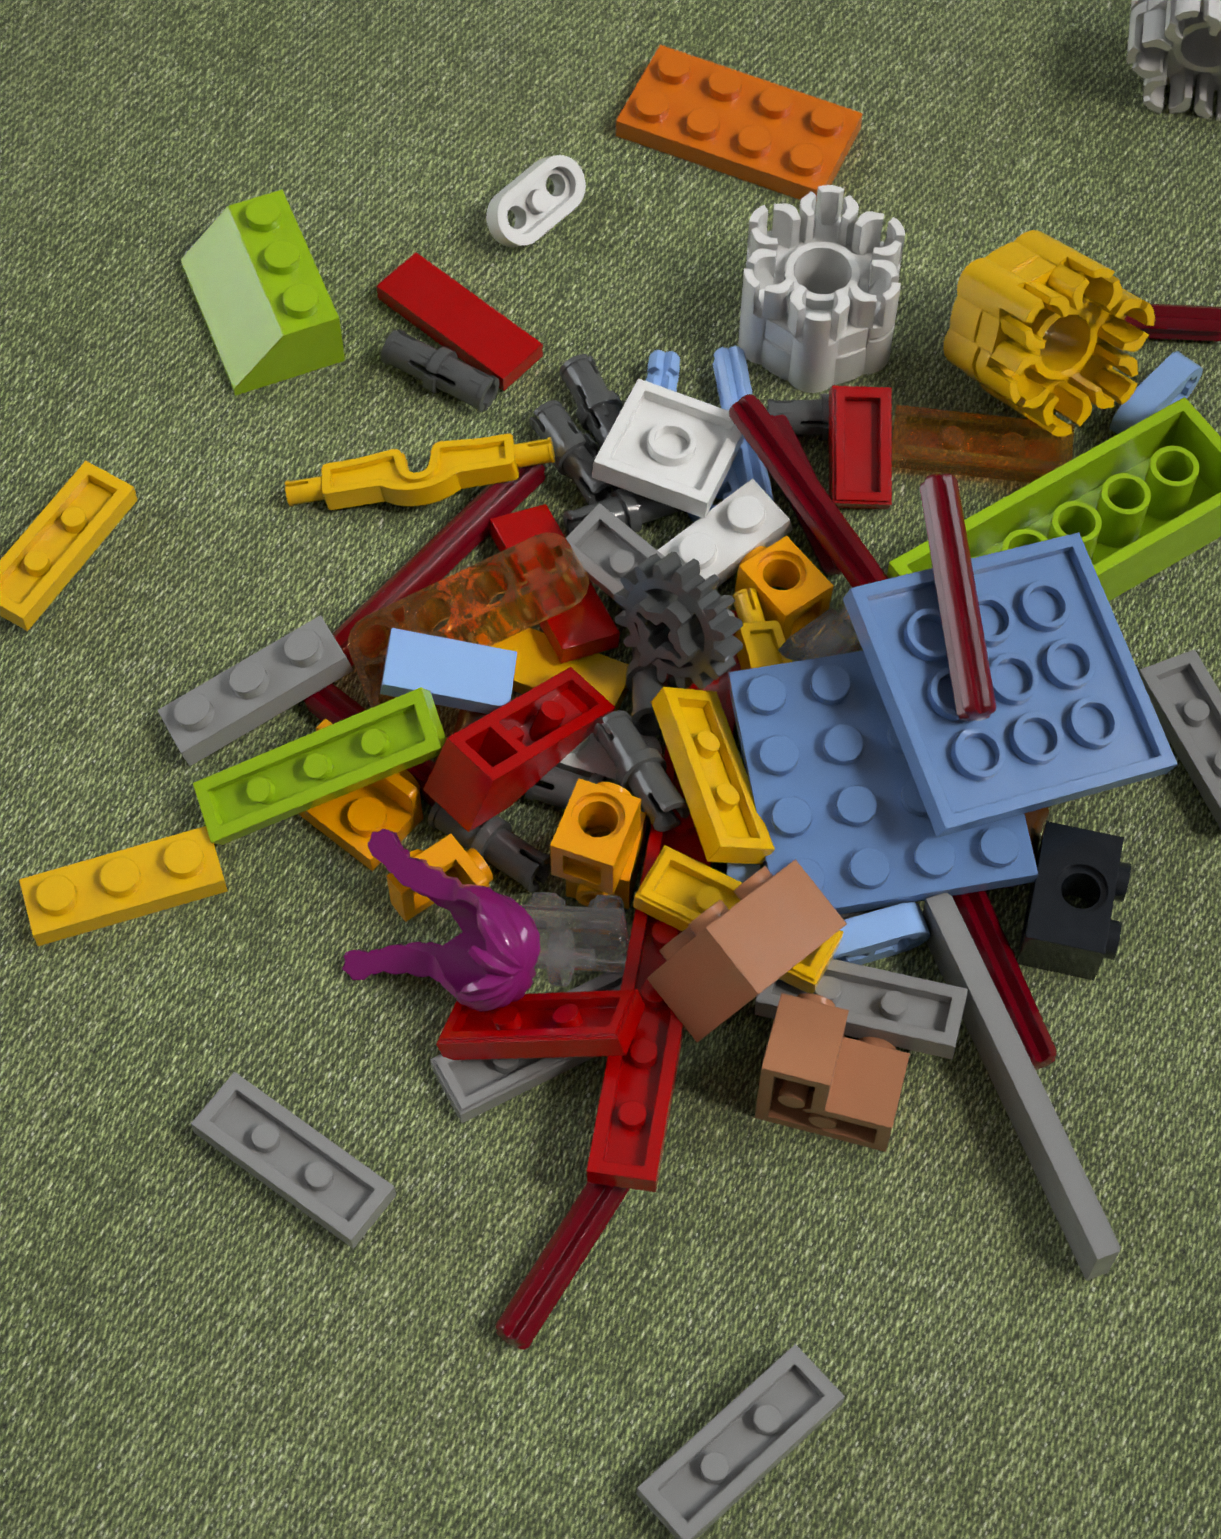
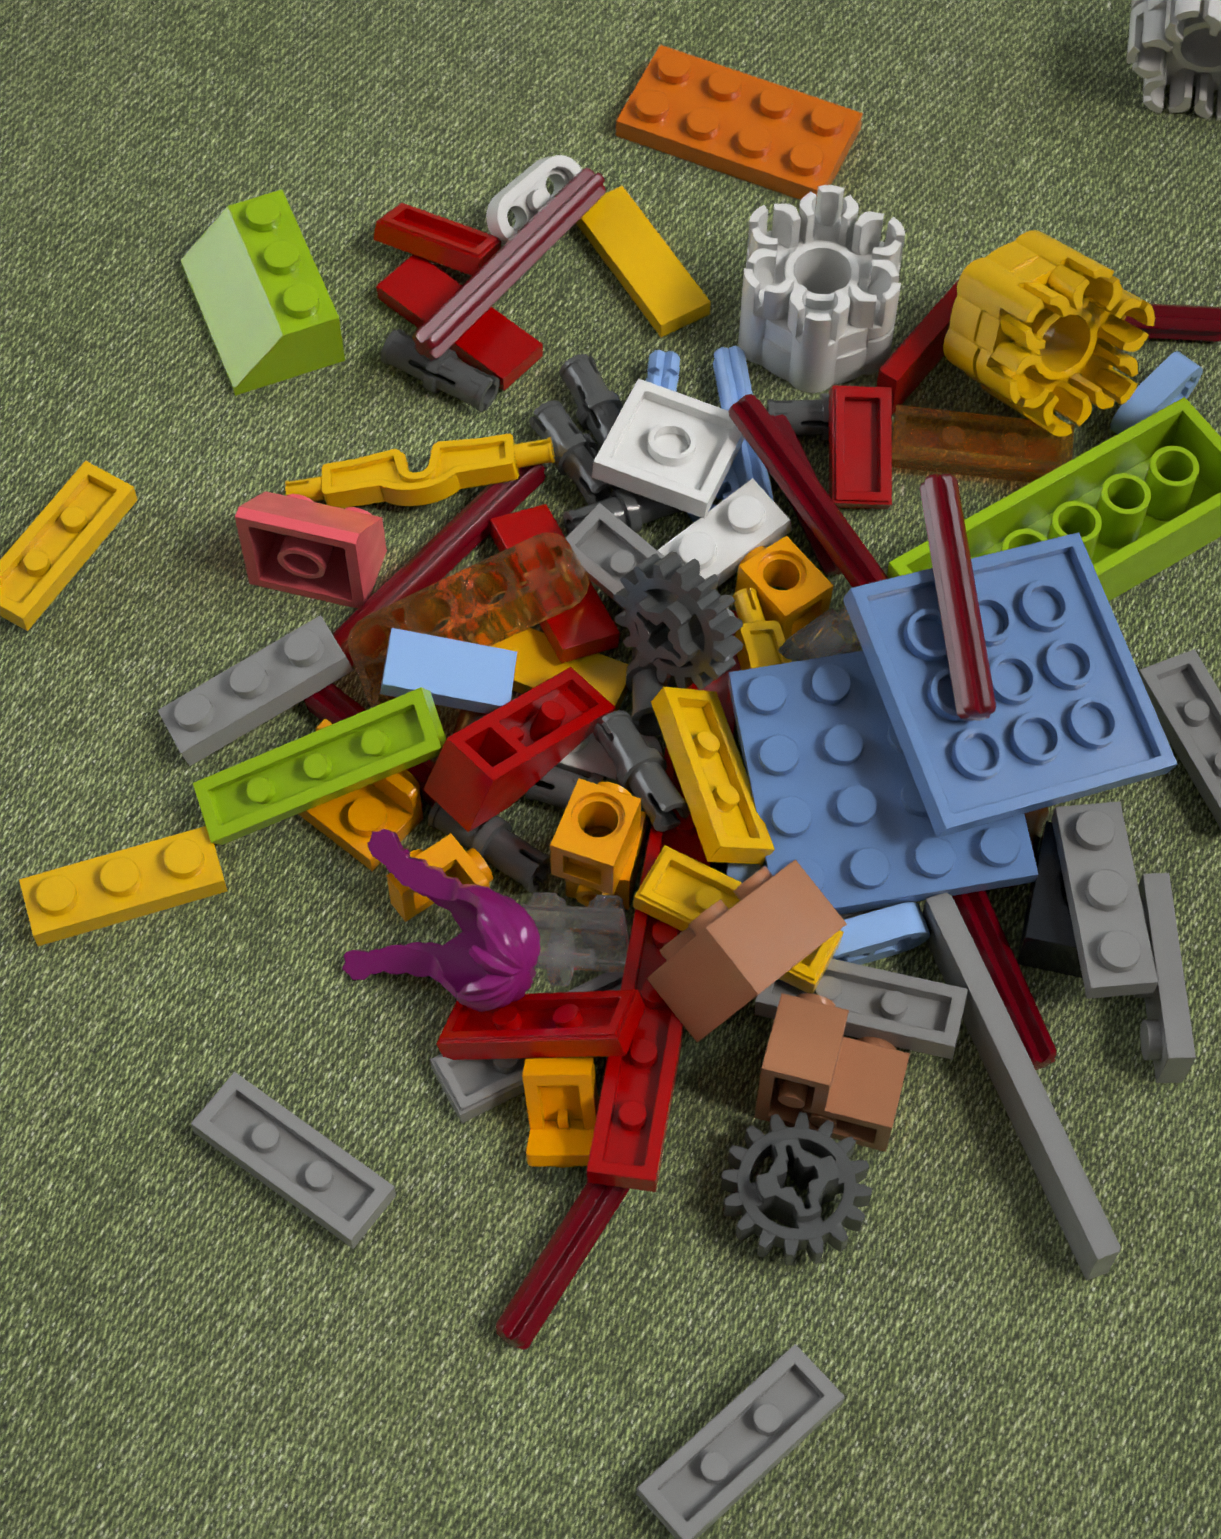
(311, 548): none -> coral slope
(436, 238): none -> red tile
(508, 264): none -> axle
(560, 1110): none -> light orange bracket
(643, 263): none -> yellow tile
(770, 1199): none -> dark grey gear
(918, 352): none -> red tile
(1104, 900): none -> light grey plate
(1167, 1032): none -> light grey plate

